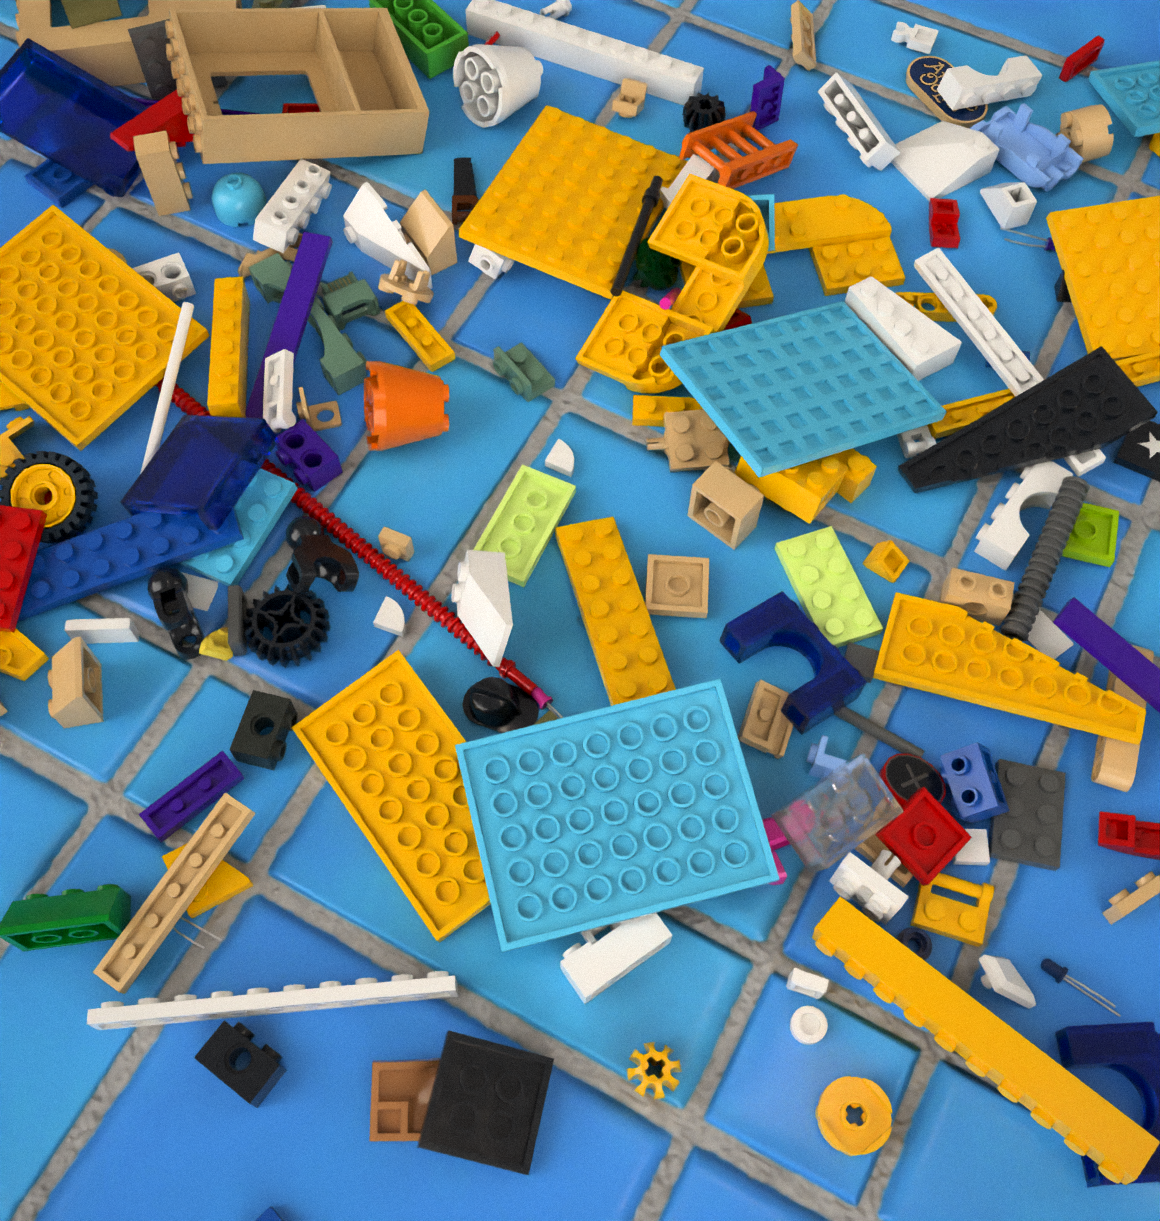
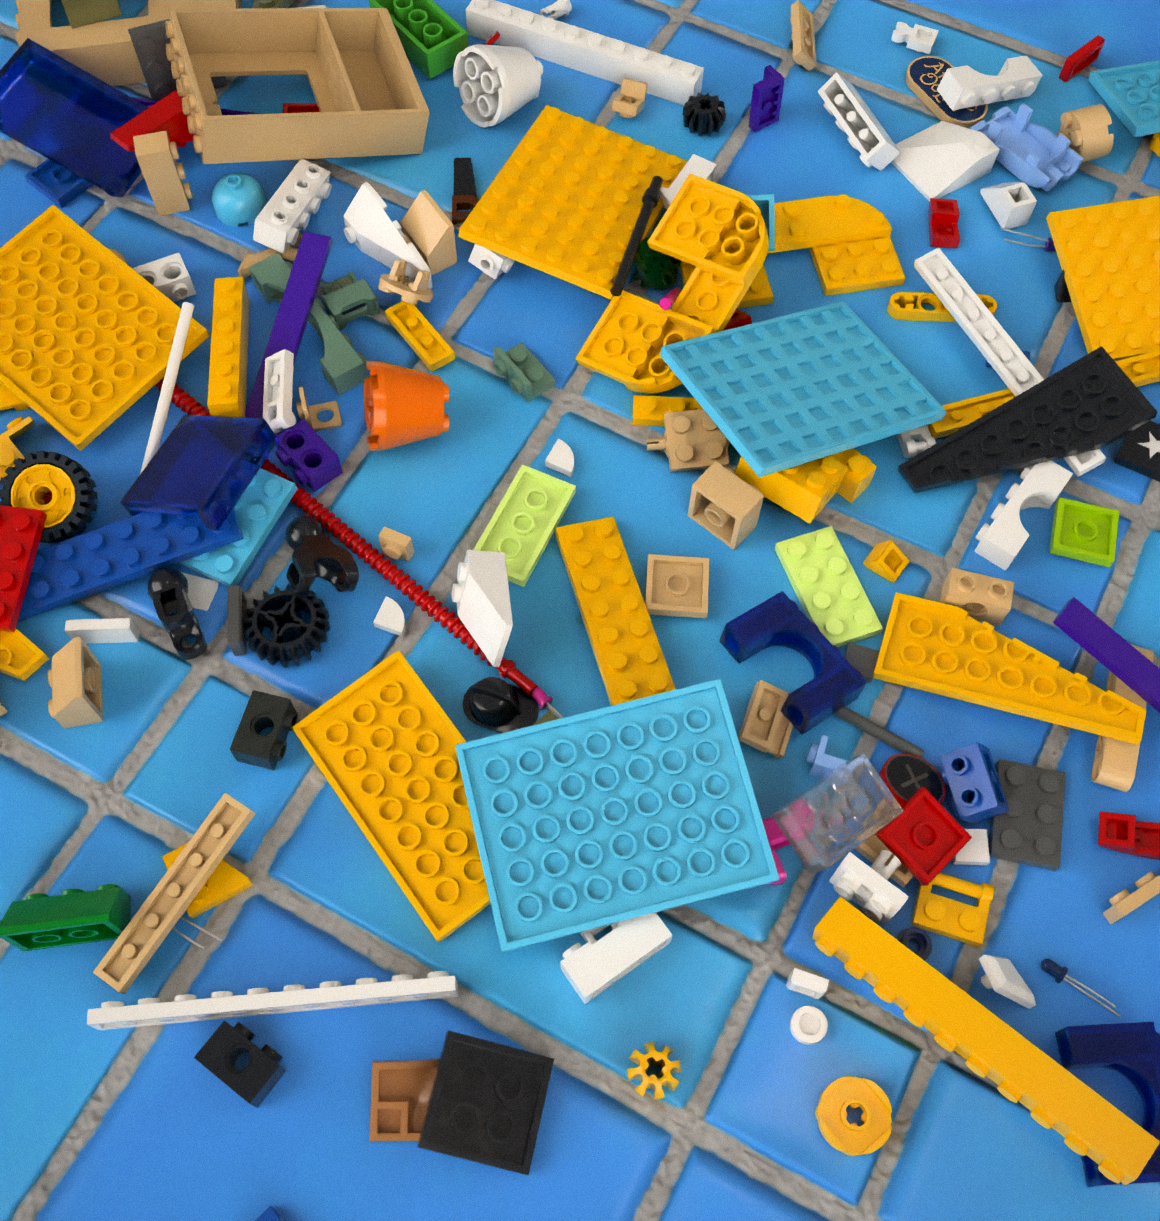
(191, 796): dark purple plate -> none
(217, 645): light yellow tile -> none
(741, 168): orange fence -> none
(902, 328): white wedge -> none
(1045, 558): dark grey piece -> none
(1048, 637): white sticker -> none

